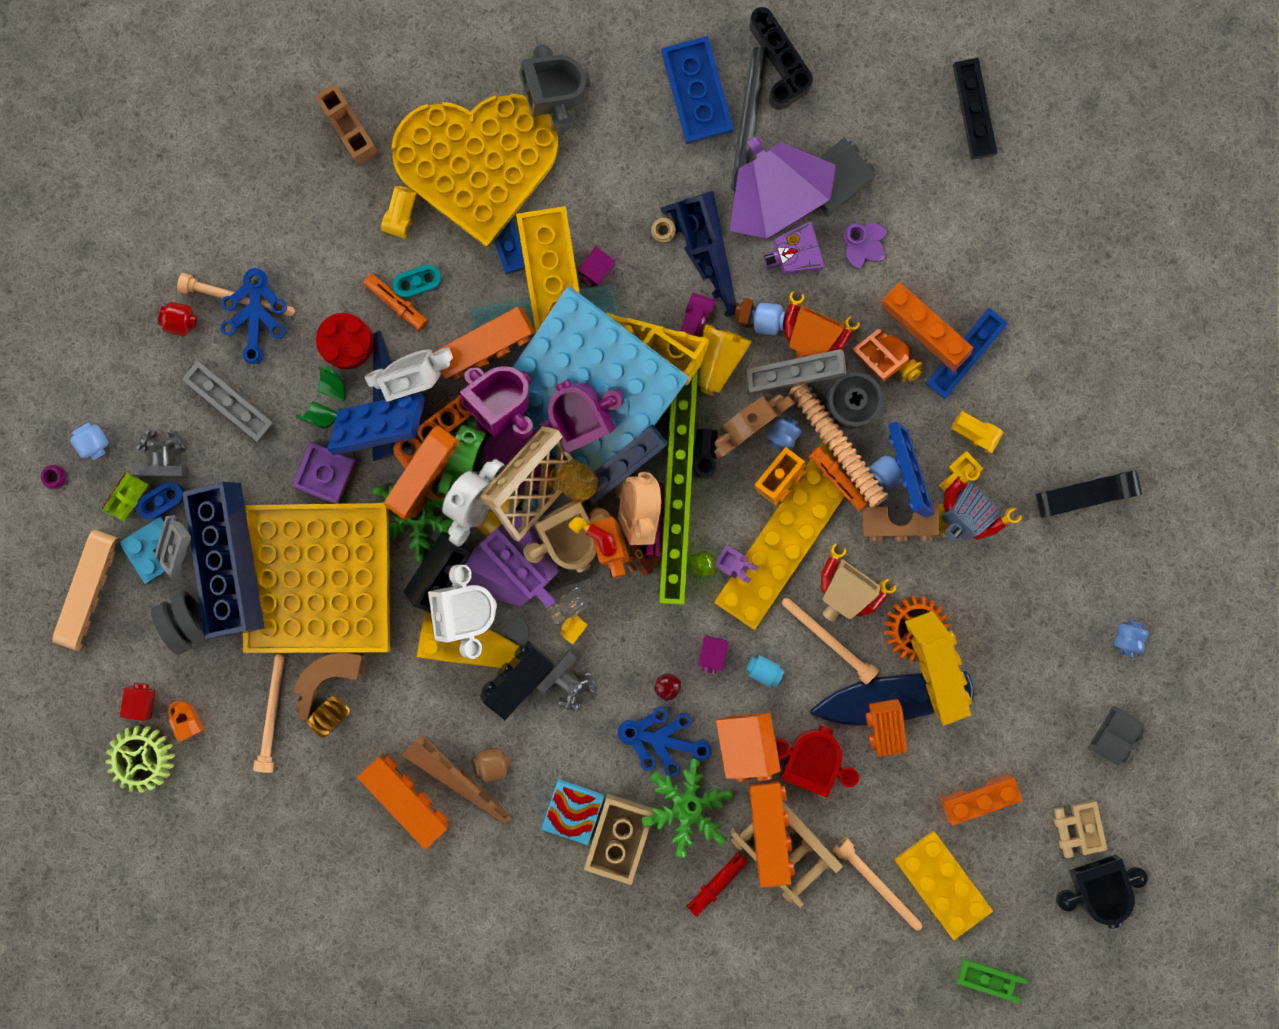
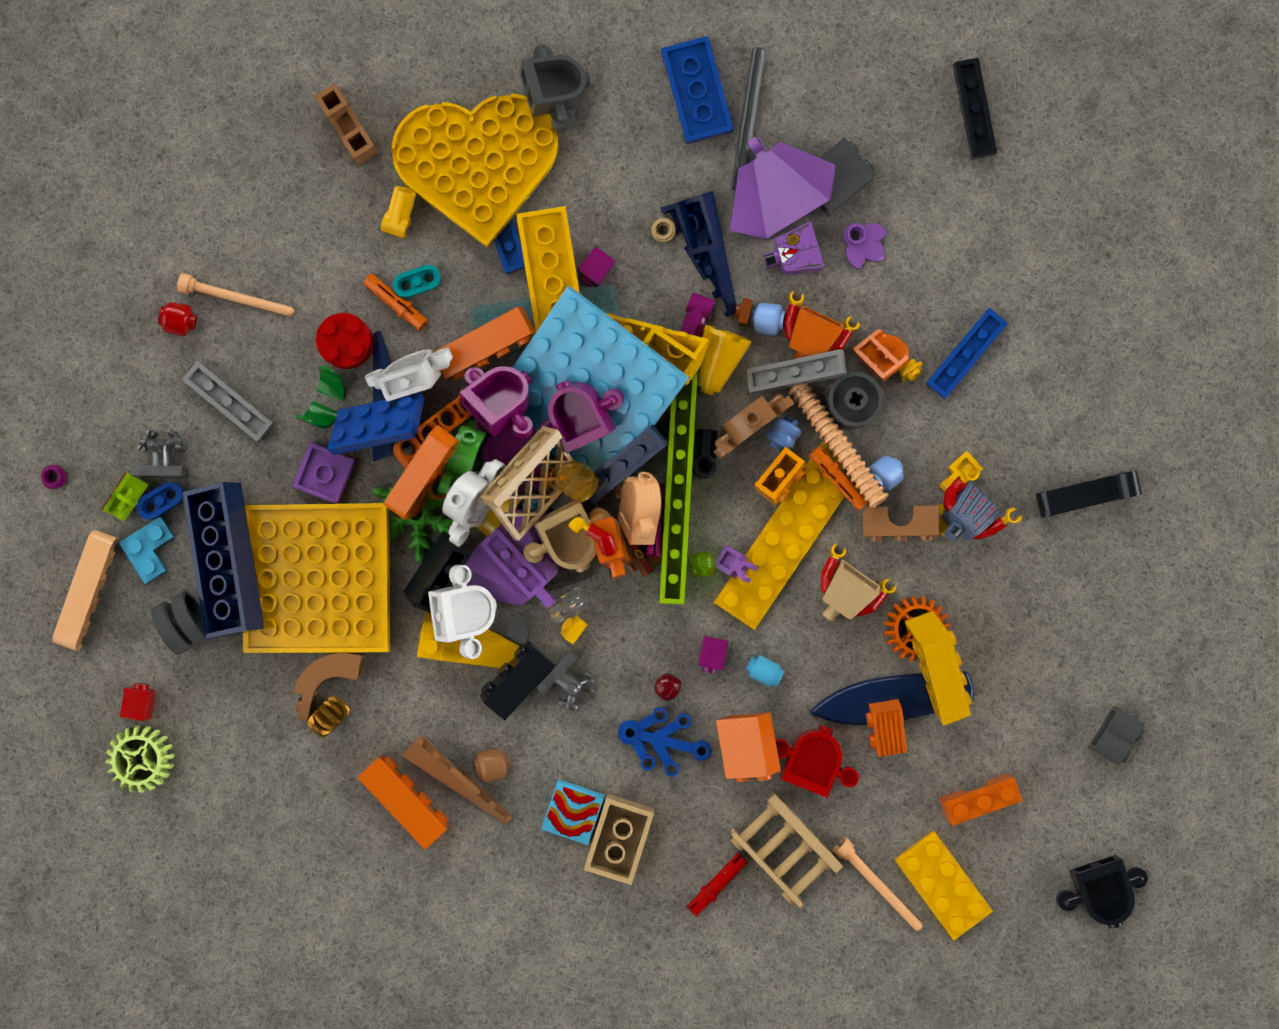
(89, 441): light blue head -> none
(172, 546): light grey plate -> none
(184, 720): orange rock -> none
(254, 312): blue plant -> none
(264, 760): light nougat piece -> none
(681, 811): bright green piece -> none
(770, 834): orange brick -> none
(776, 55): black beam -> none
(864, 670): light nougat piece -> none
(908, 463): blue plate -> none
(926, 327): orange brick -> none
(979, 433): yellow piece -> none
(989, 980): bright green hinge -> none
(1087, 825): tan plate -> none
(1131, 638): medium blue piece -> none

